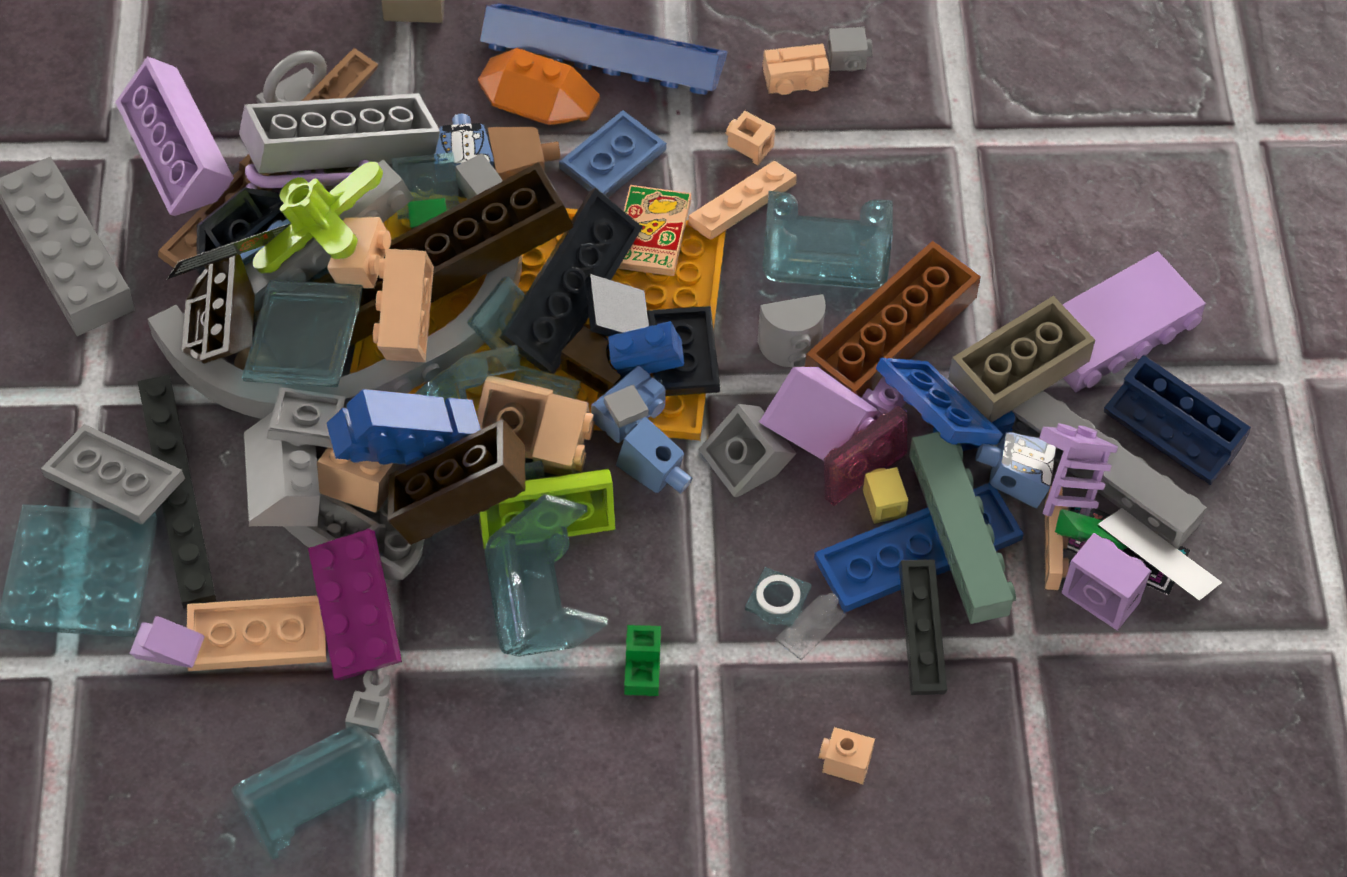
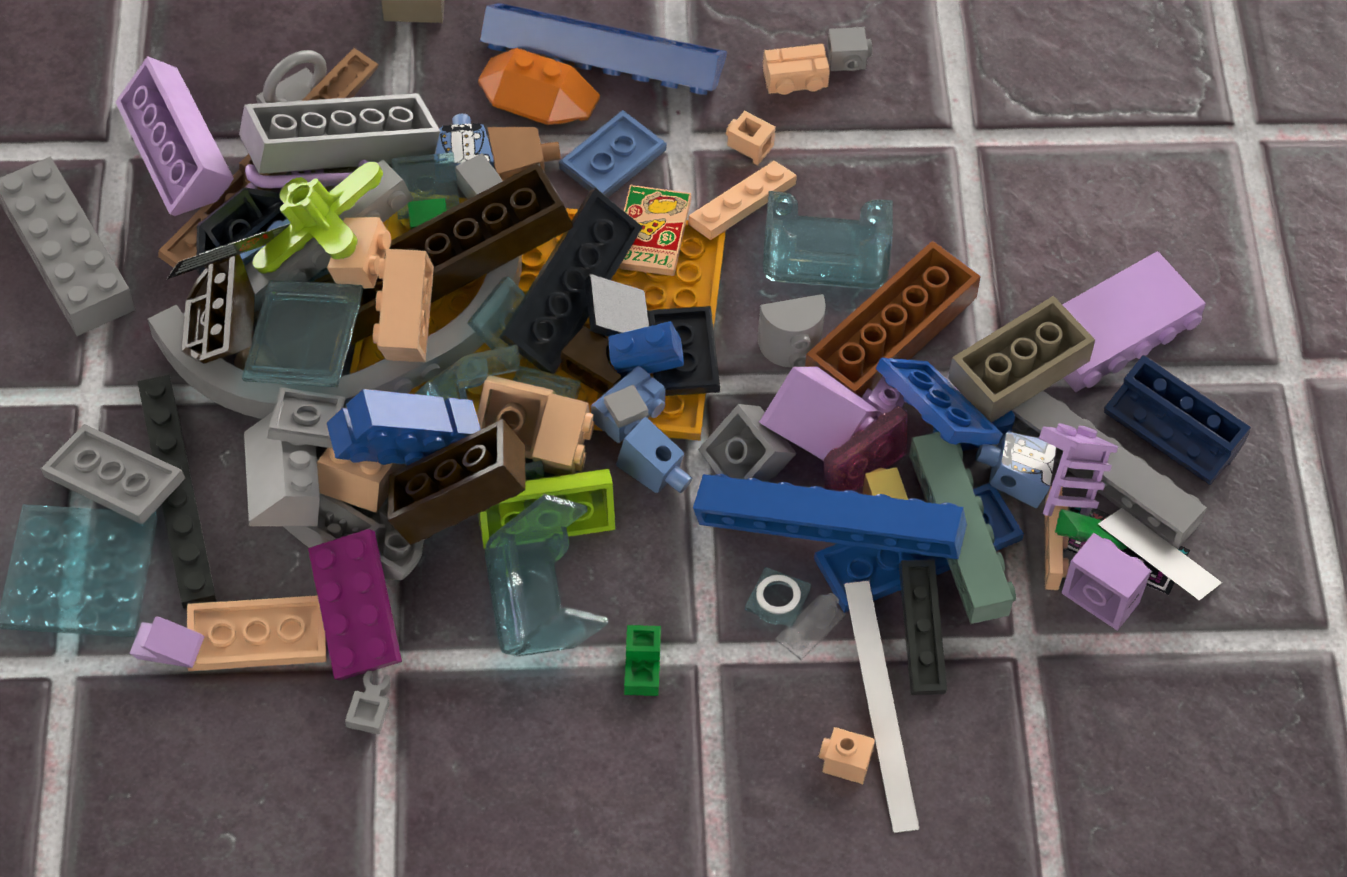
(313, 783): clear light blue windscreen -> none
(831, 515): none -> blue brick
(881, 707): none -> white sticker

